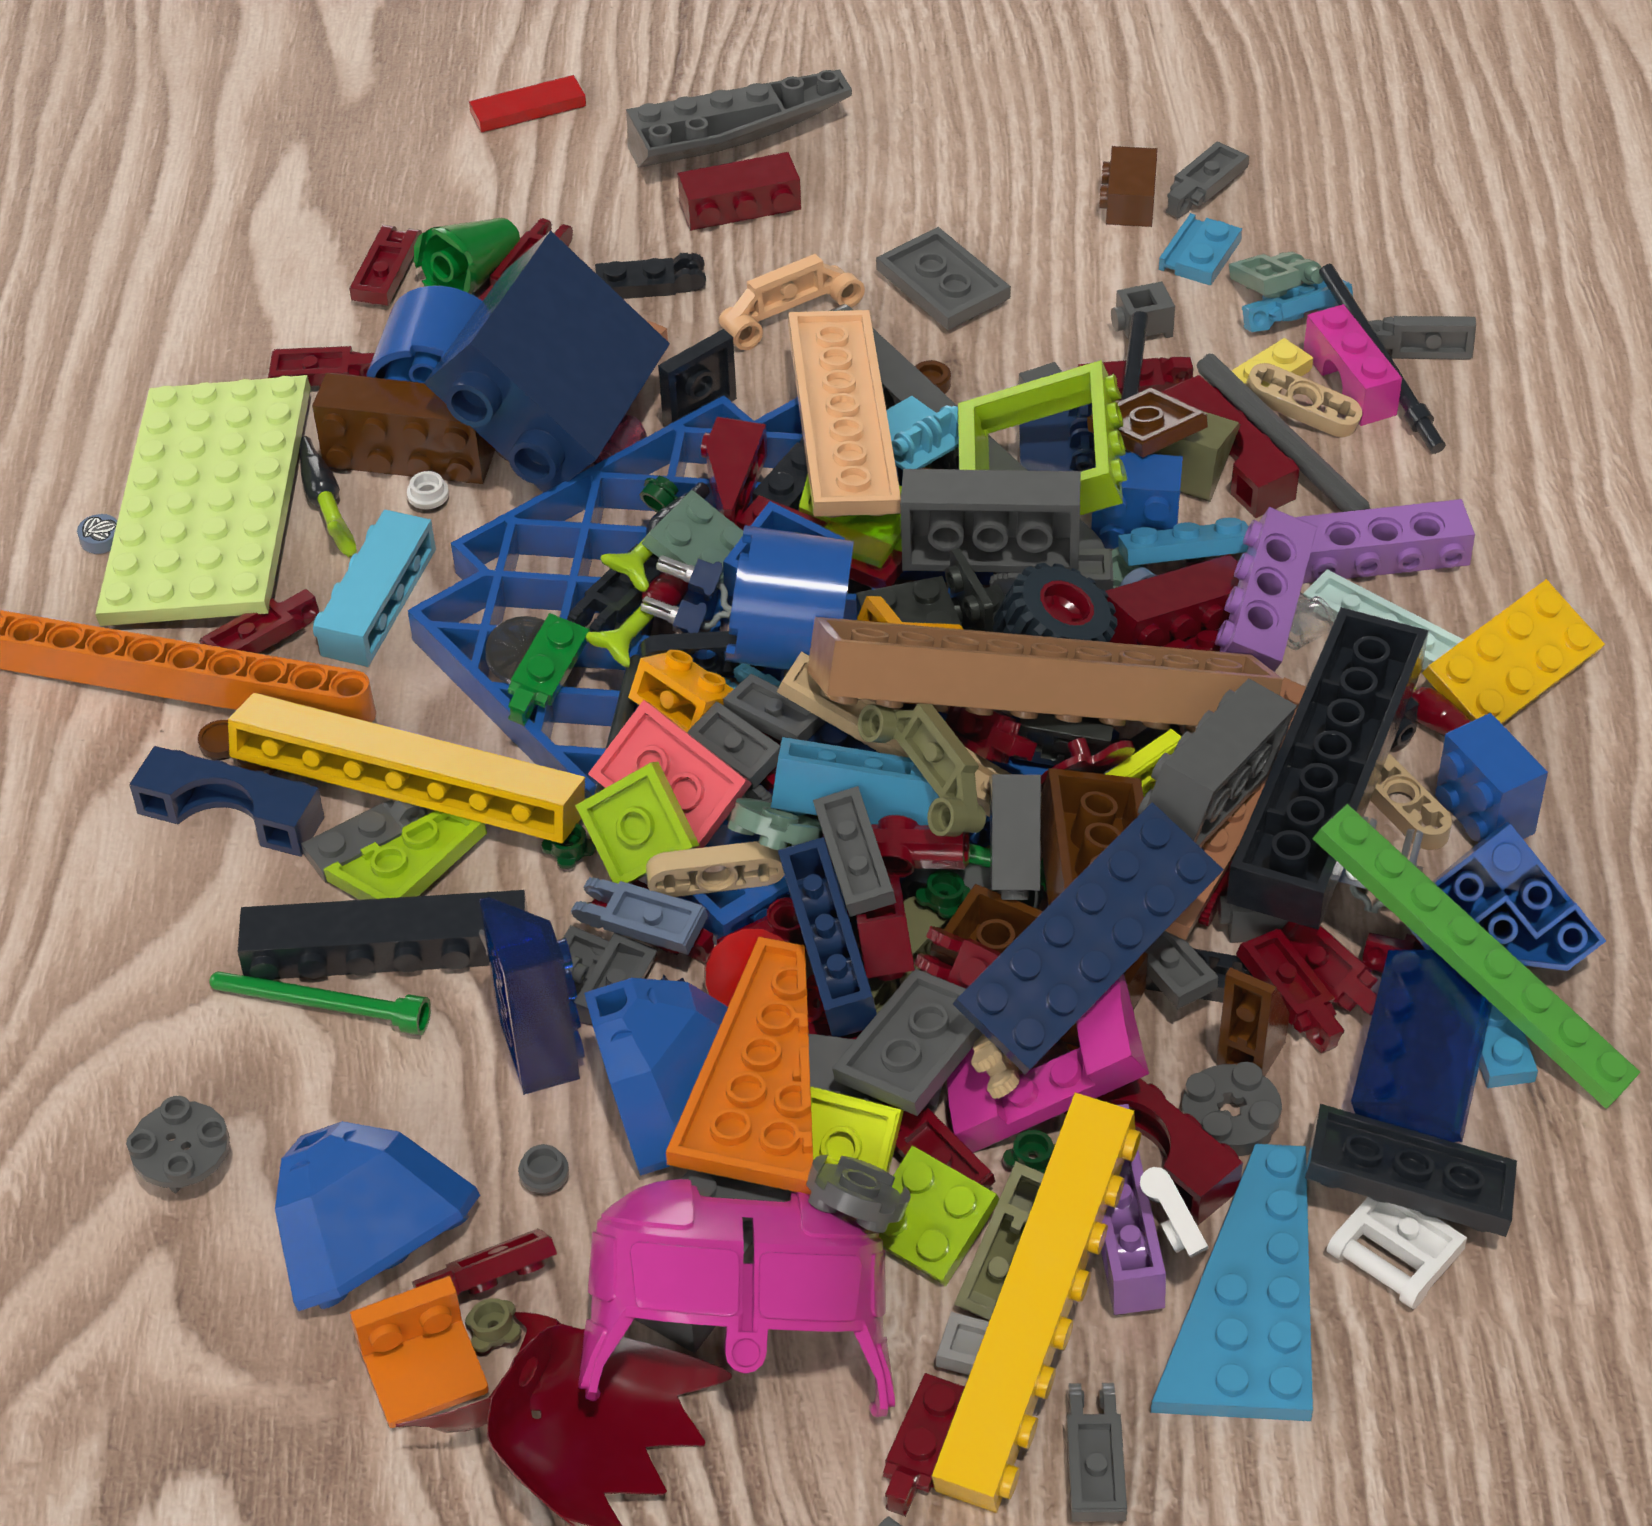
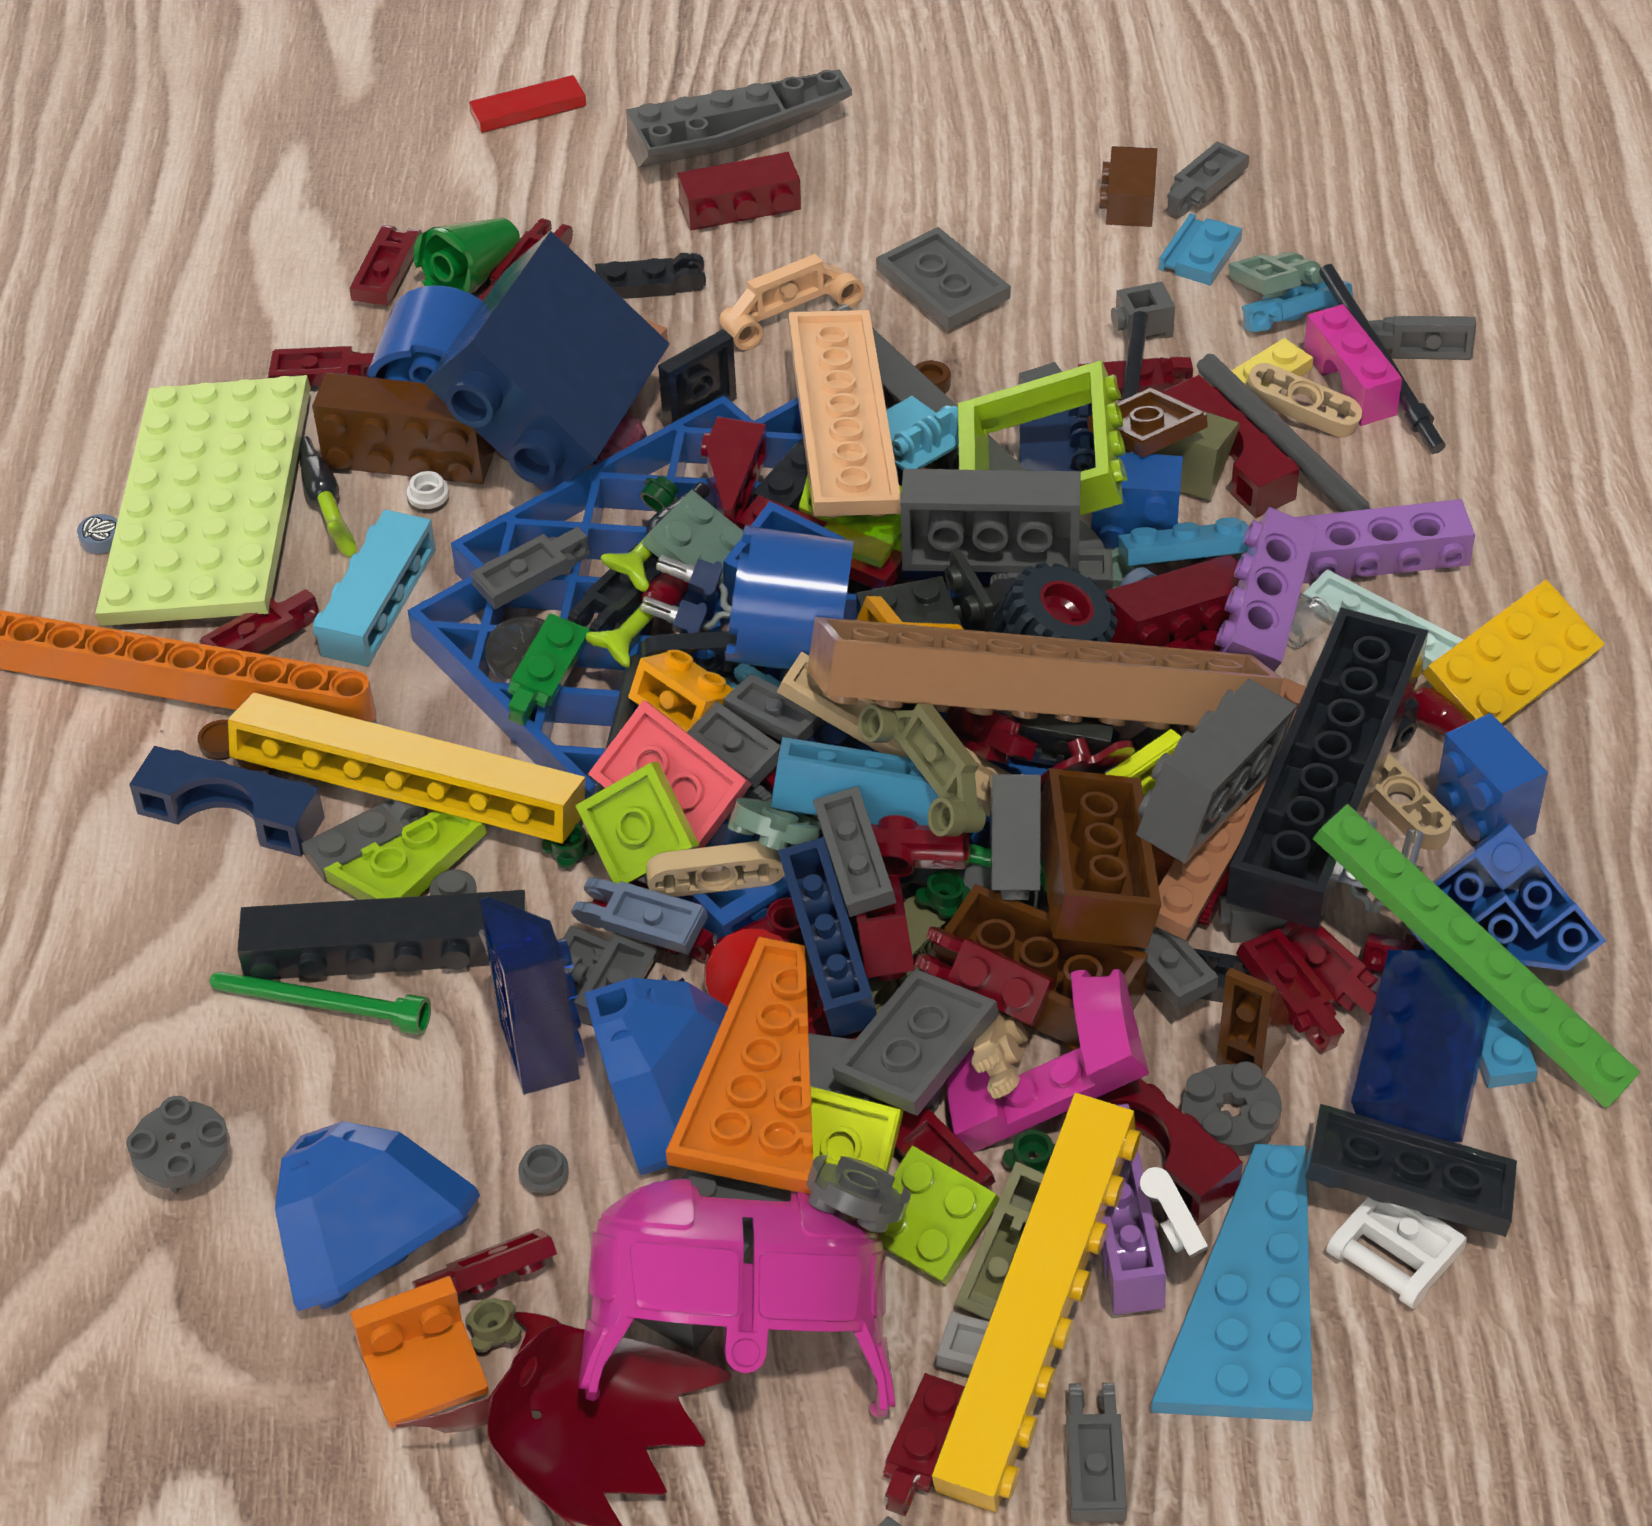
(453, 883): none -> dark grey plate
(529, 566): none -> dark grey hinge
(1087, 938): dark blue plate -> none

